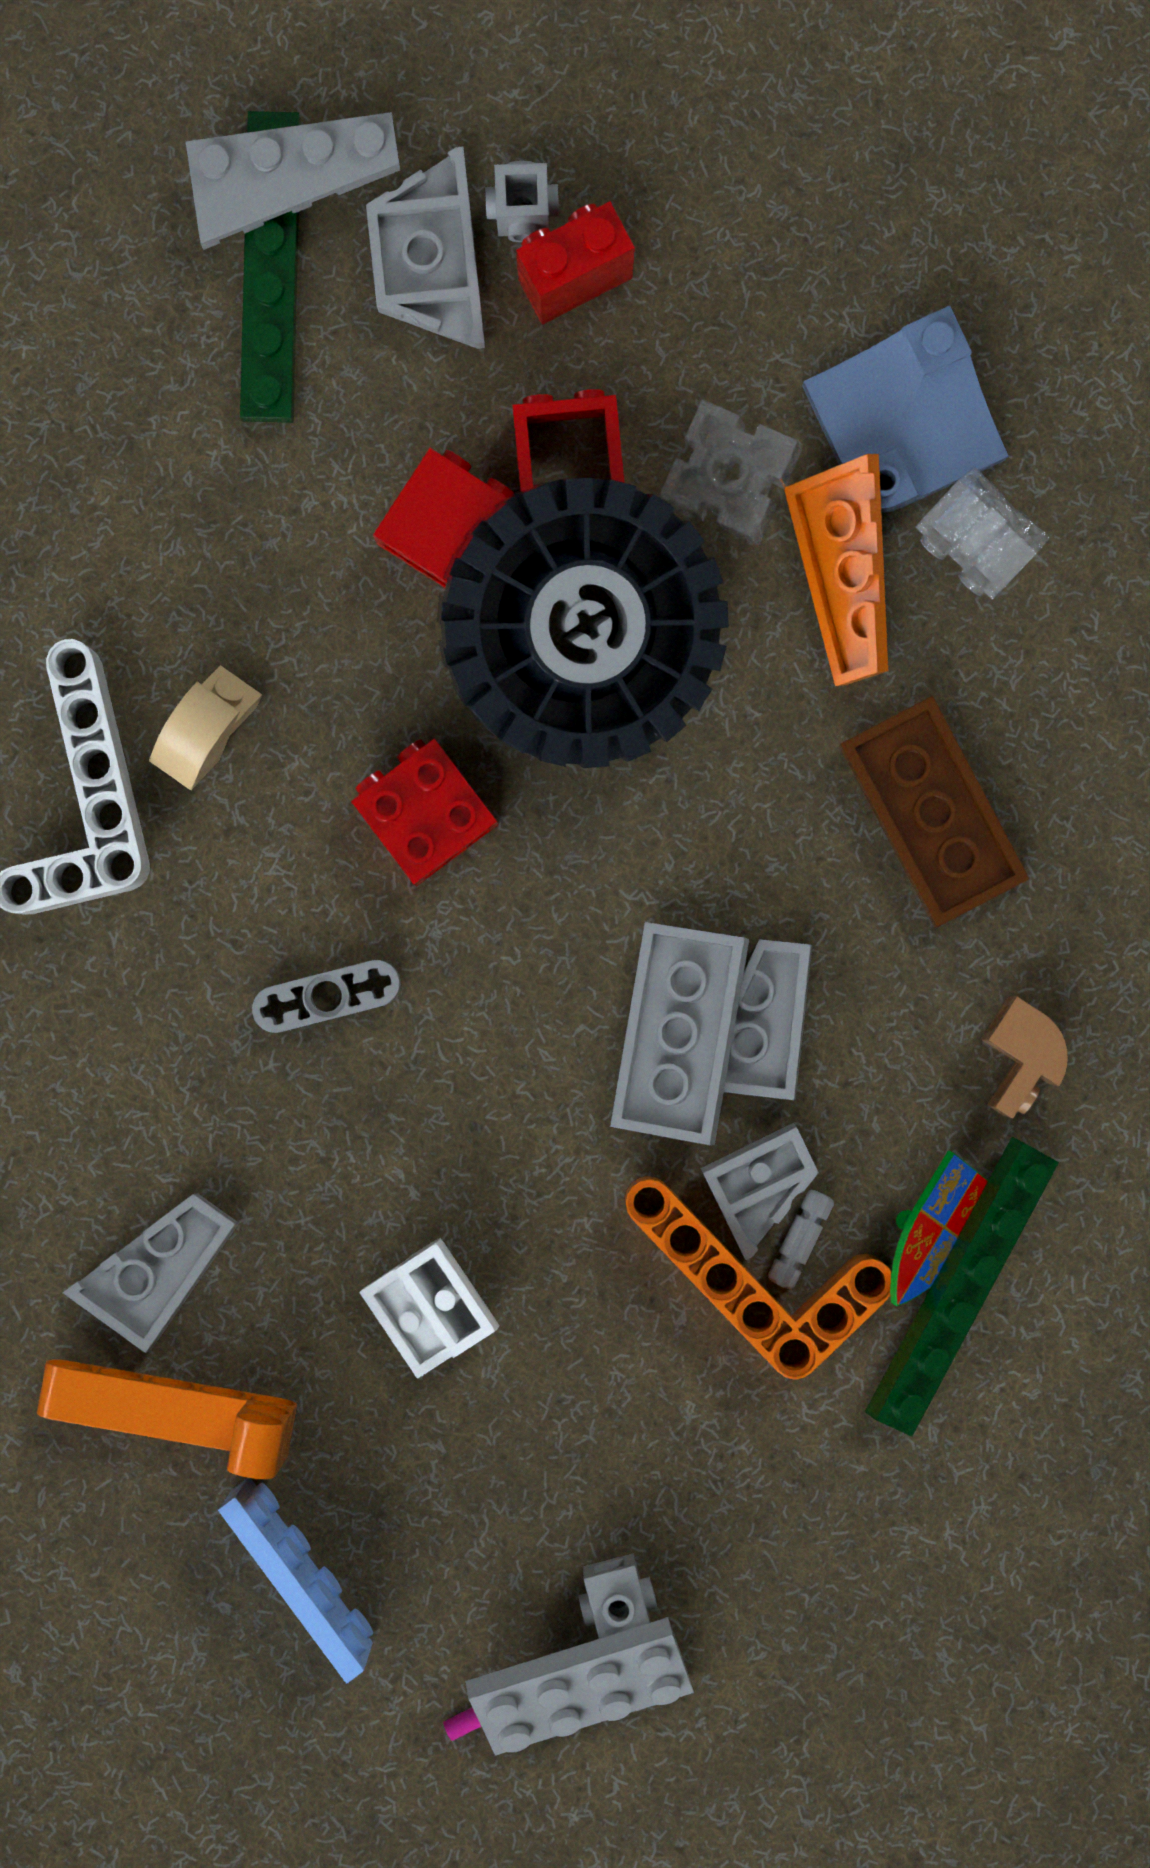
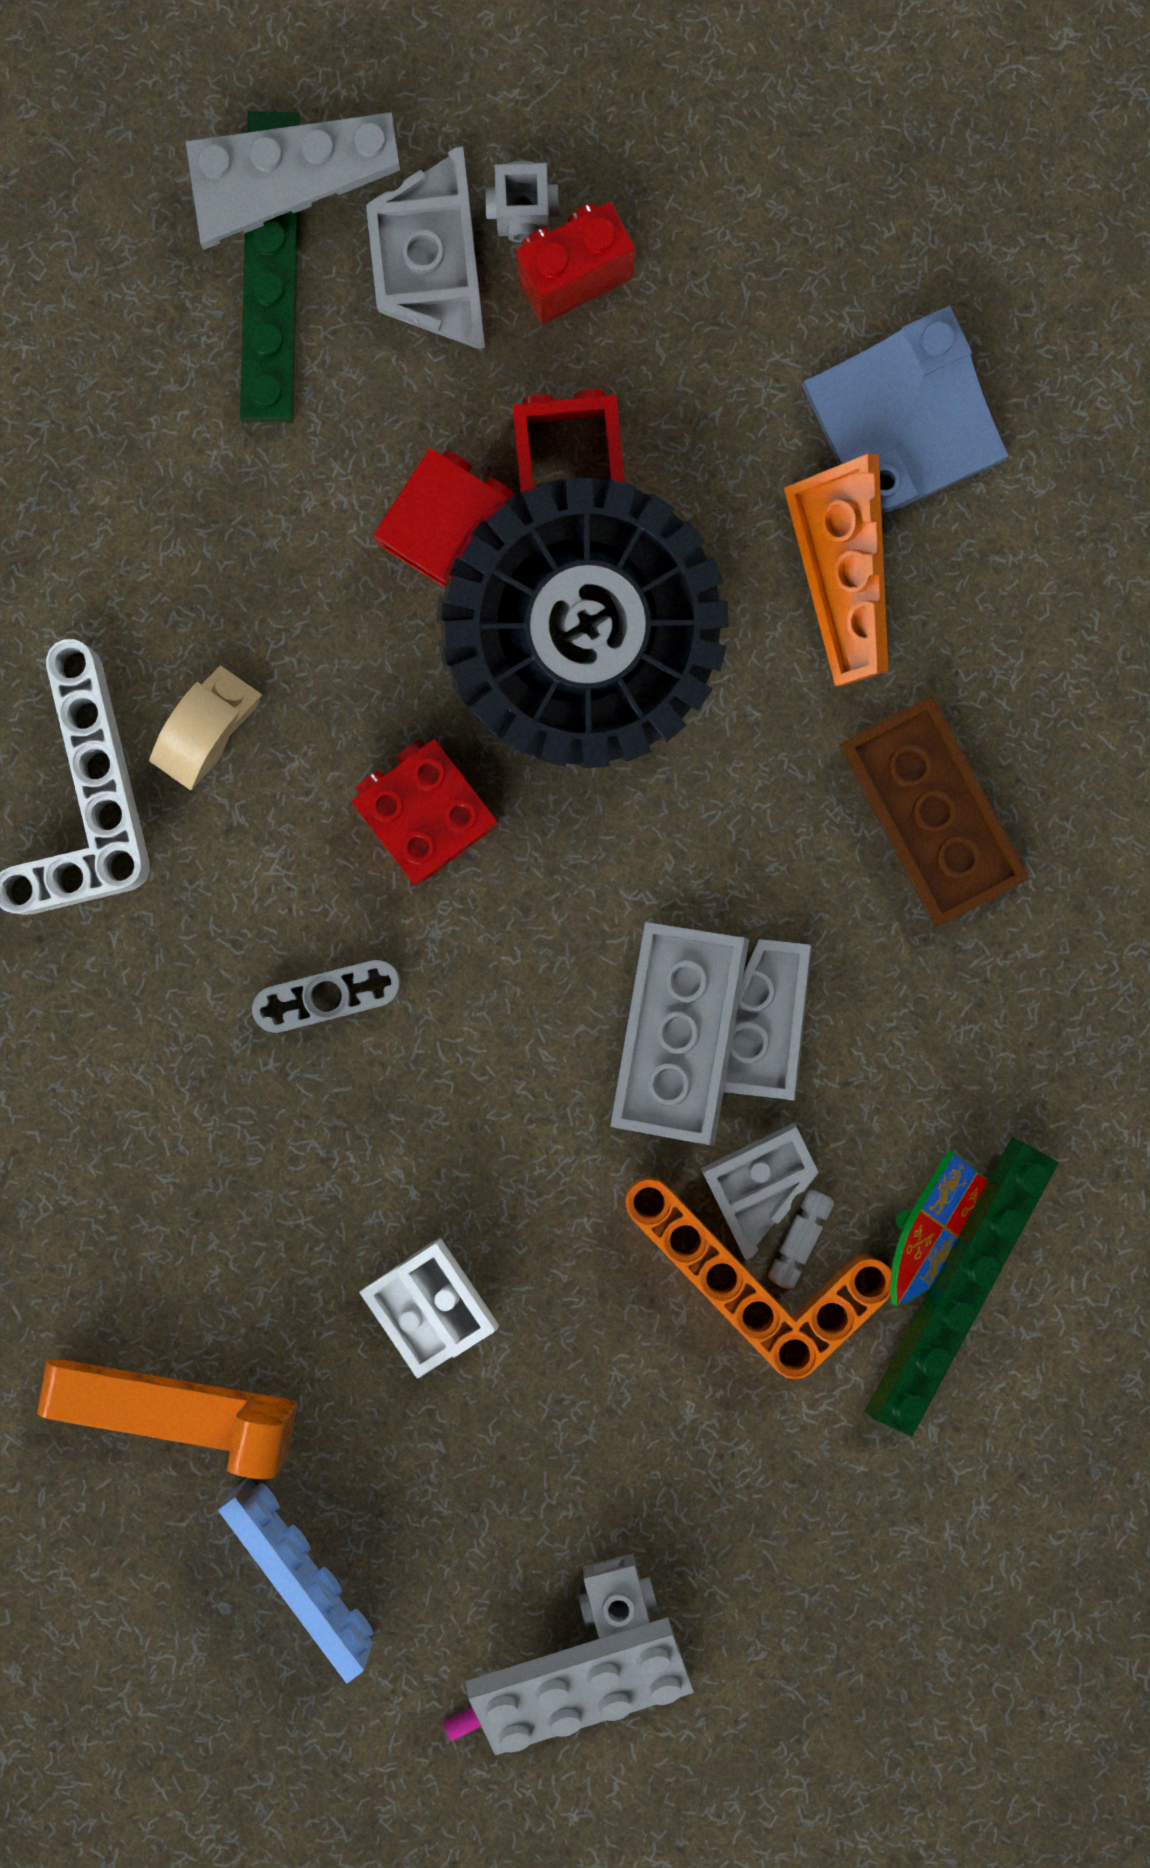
(156, 1272): light grey wing -> none
(717, 444): clear brick -> none
(981, 534): clear brick -> none
(1035, 1048): medium nougat brick -> none

